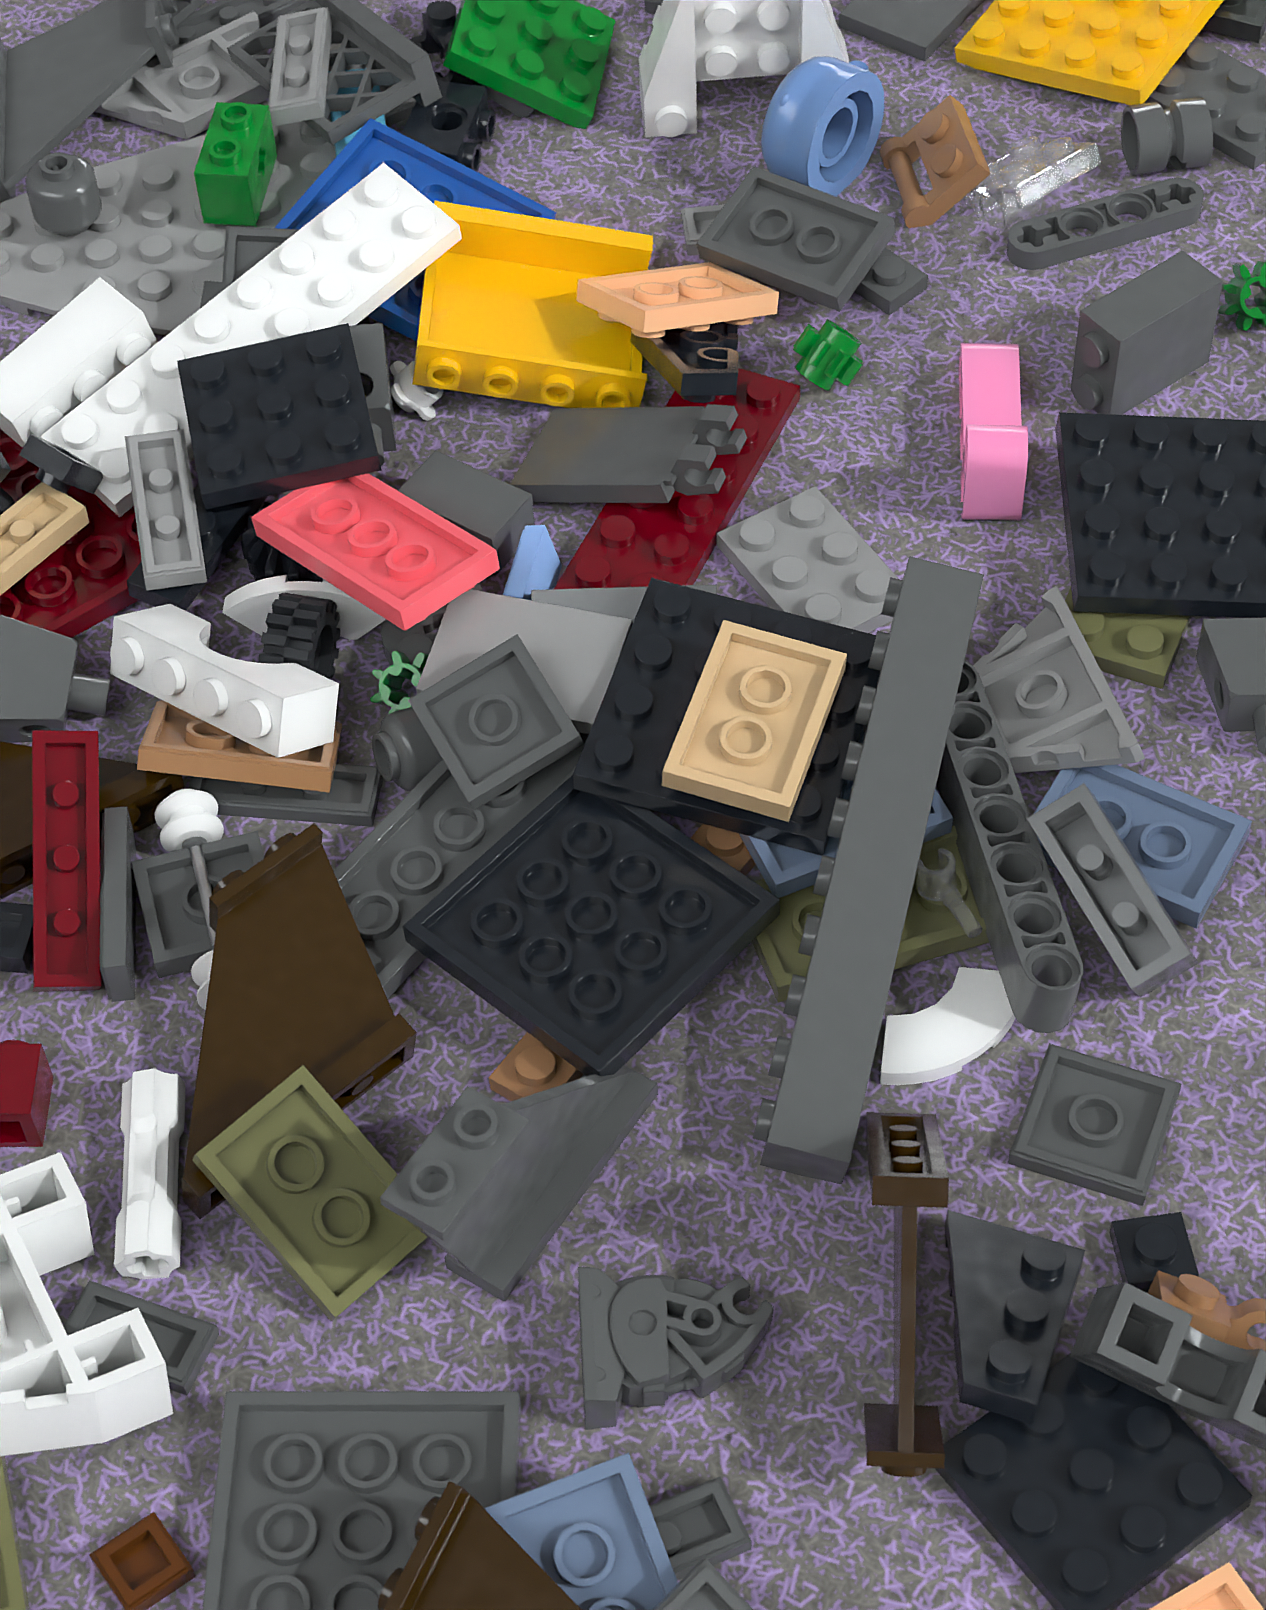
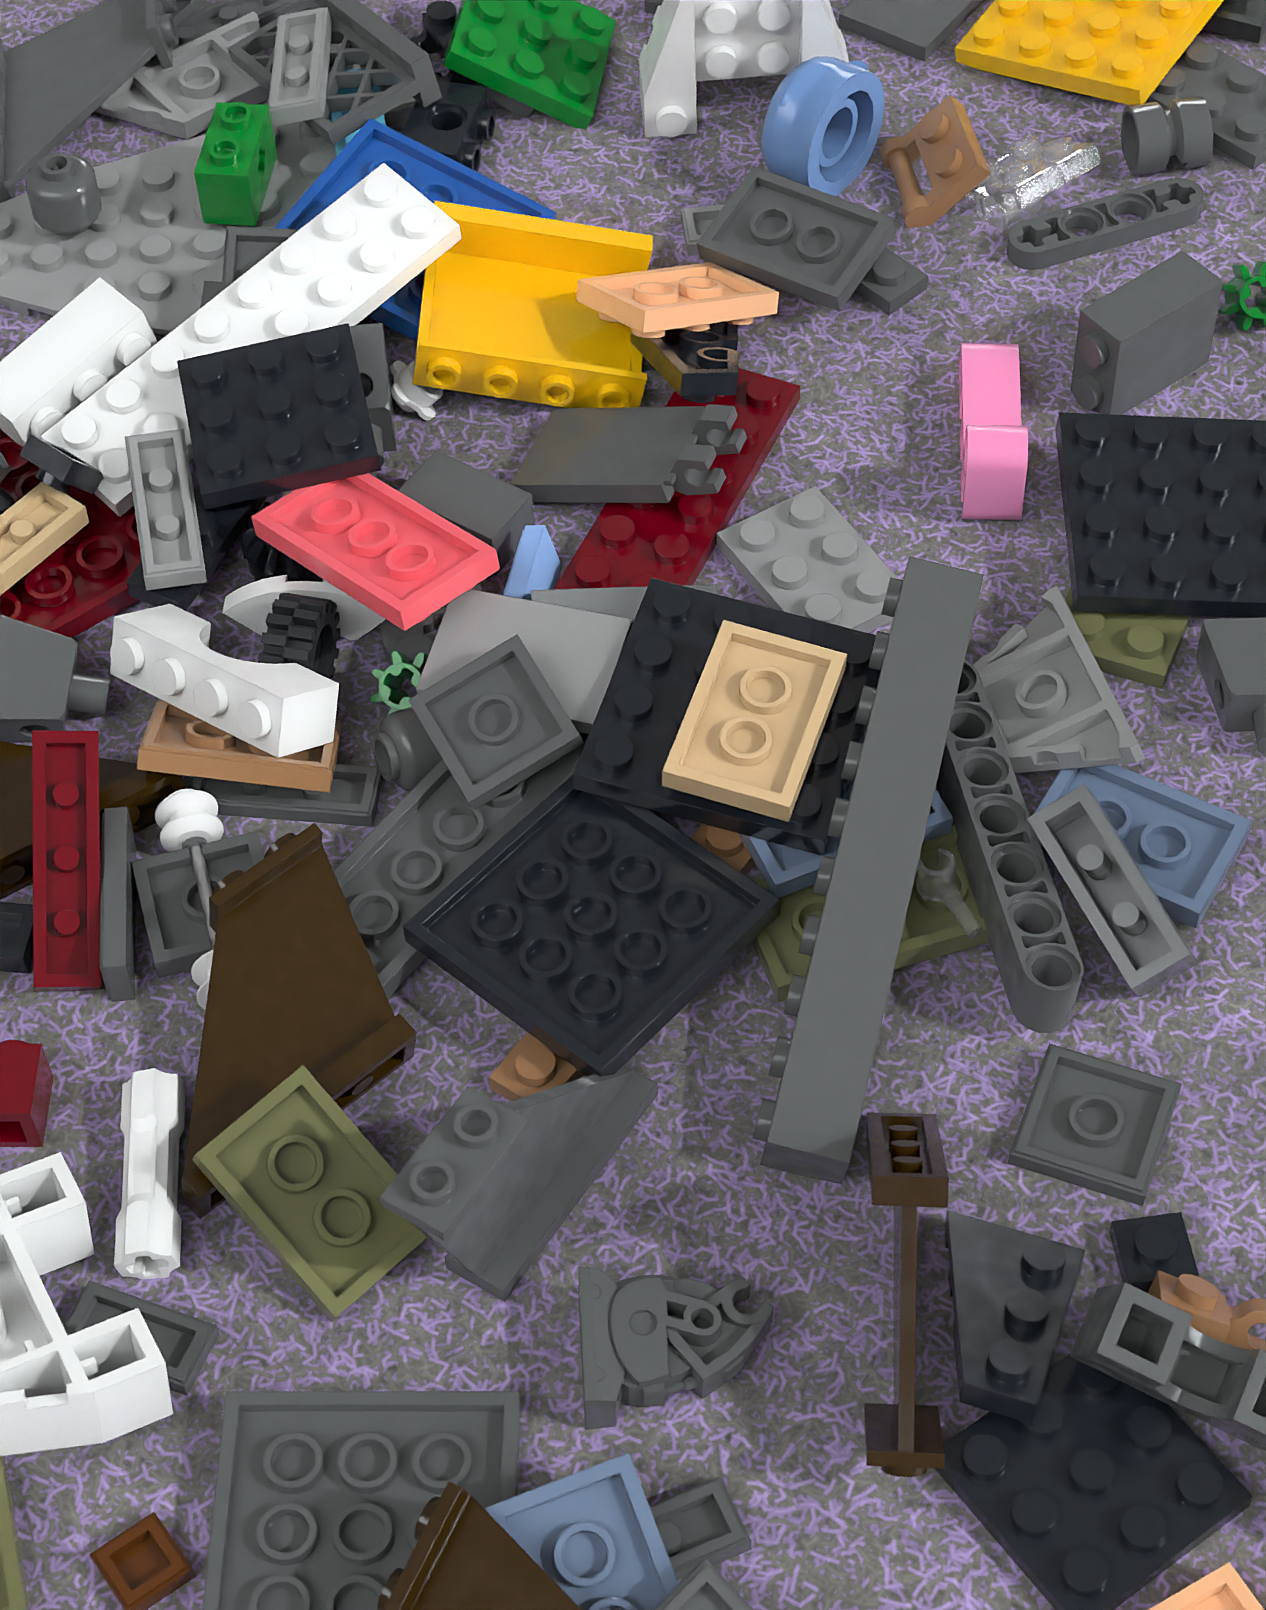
(828, 355): green gear -> none
(948, 1034): white tile -> none

